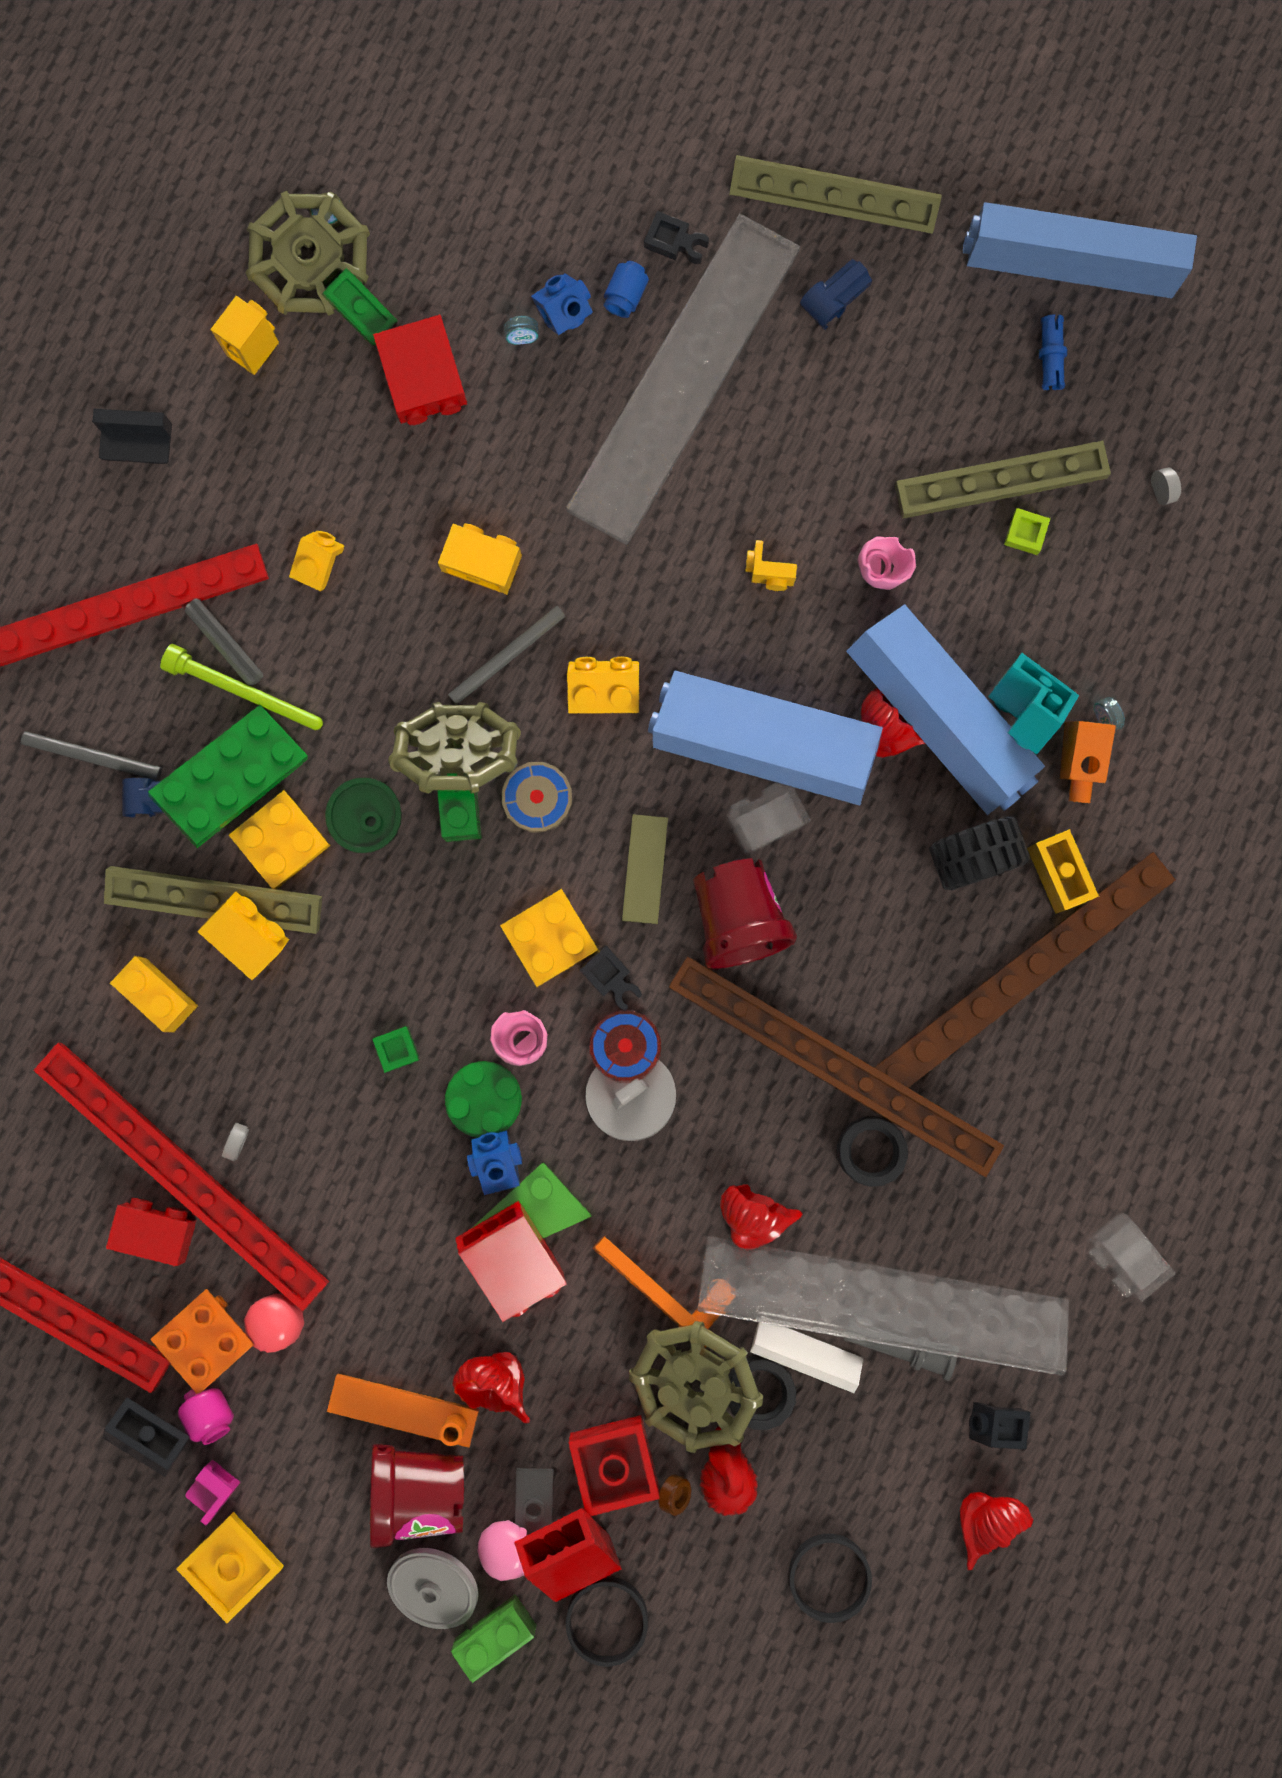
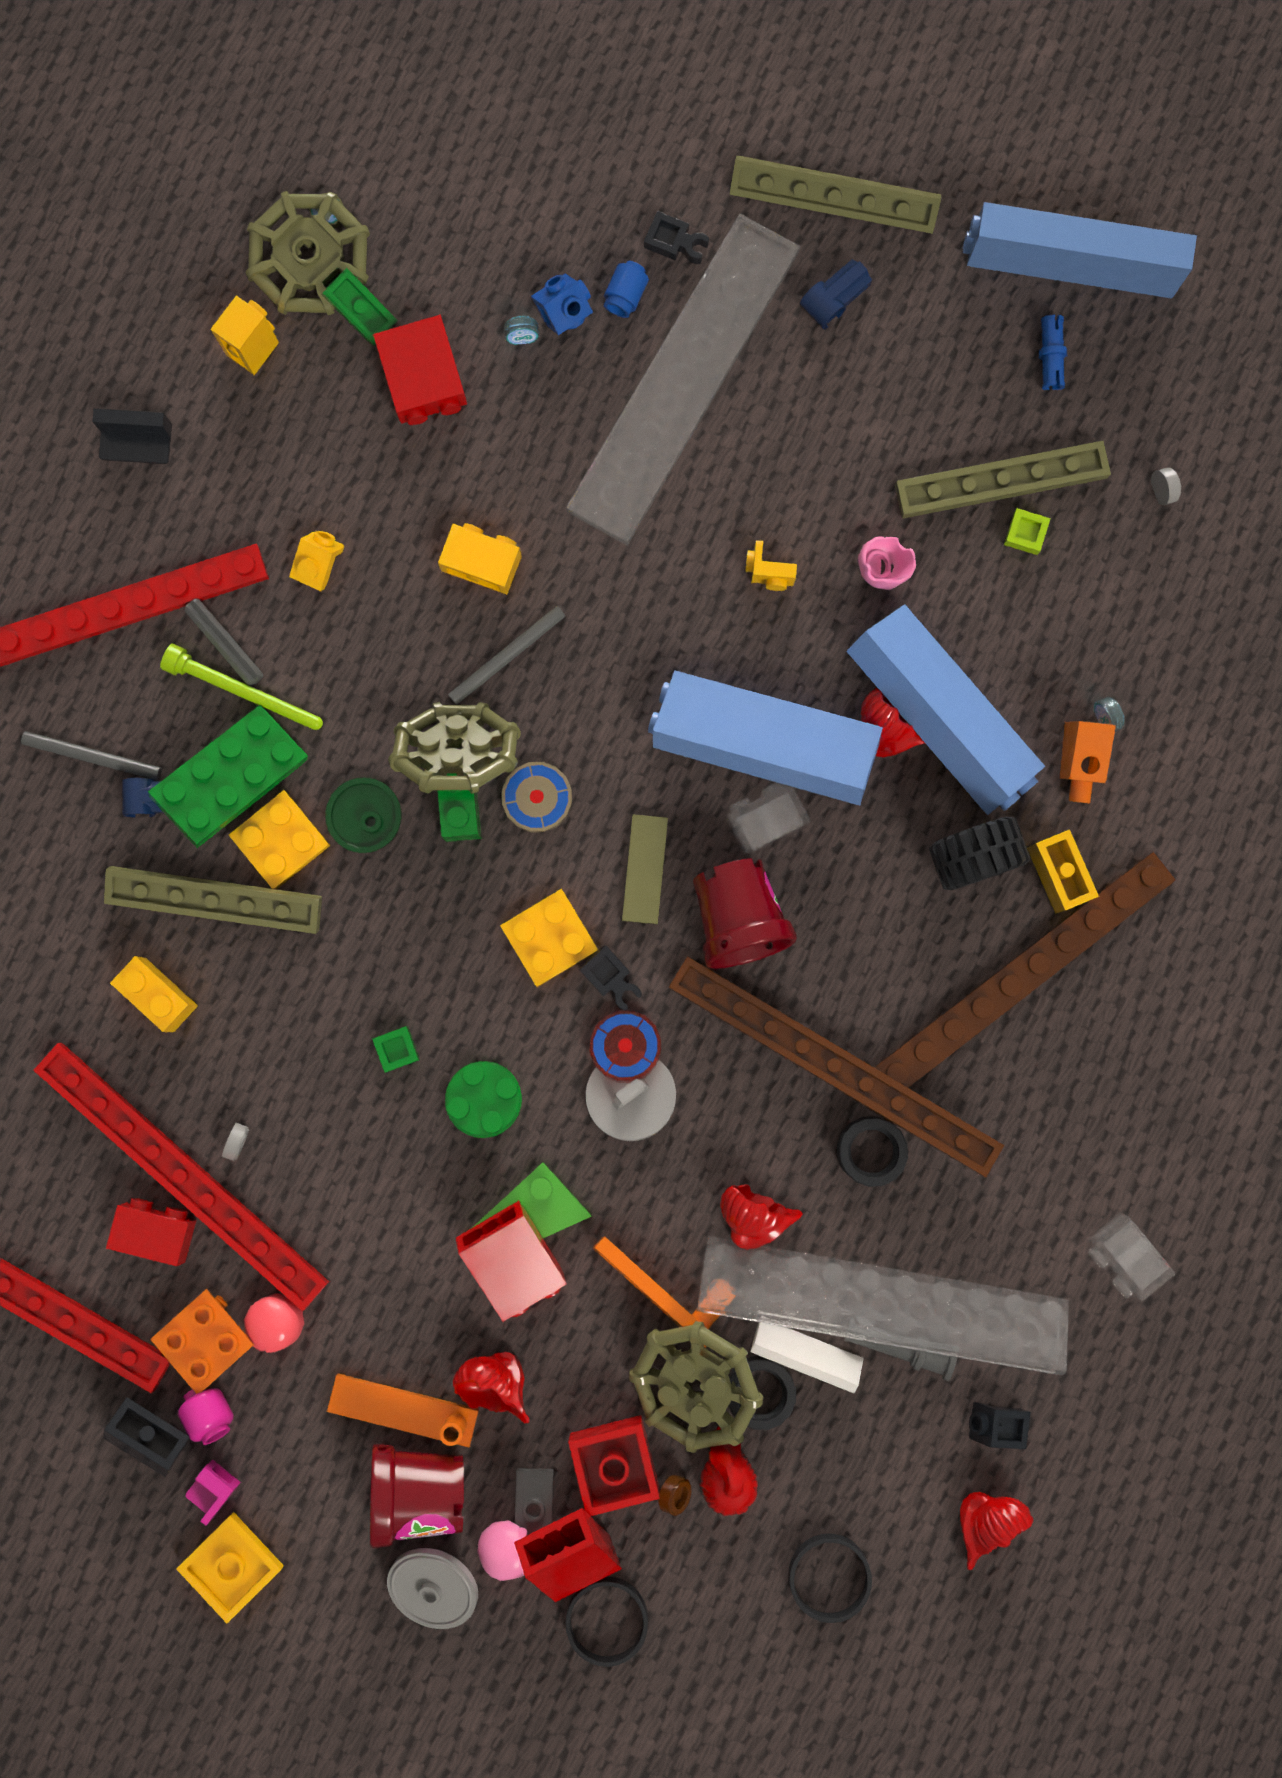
(244, 935): yellow brick -> none
(493, 1638): bright green brick -> none
(495, 1162): blue brick -> none
(527, 1050): bright pink hair -> none
(603, 685): yellow bracket -> none
(1035, 700): teal brick -> none

